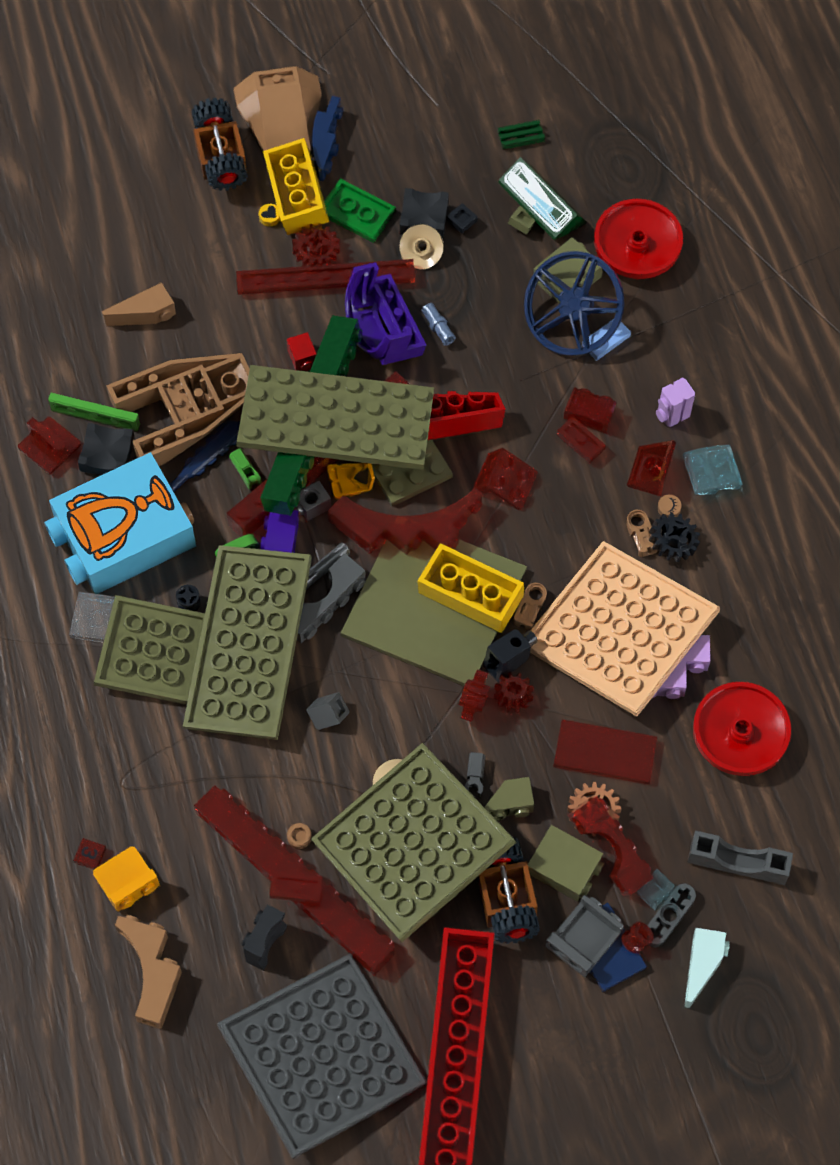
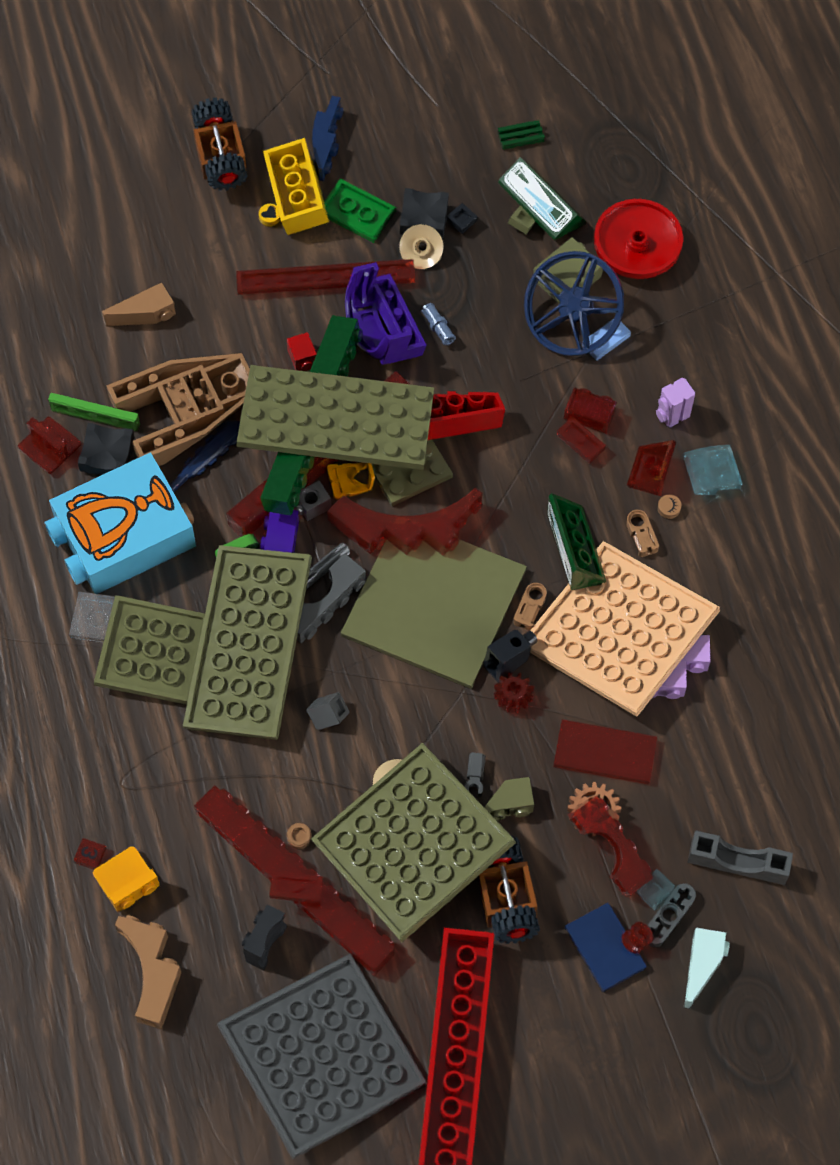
(187, 593): black wheel -> none
(245, 467): bright green bar -> none
(279, 105): medium nougat wedge -> none
(325, 250): clear red gear -> none
(471, 588): yellow brick -> none
(474, 695): clear red gear -> none
(506, 477): clear red bracket -> none
(565, 863): olive brick -> none
(574, 543): none -> dark green slope
(585, 935): dark grey panel -> none
(674, 537): black gear -> none
(741, 728): red dish -> none

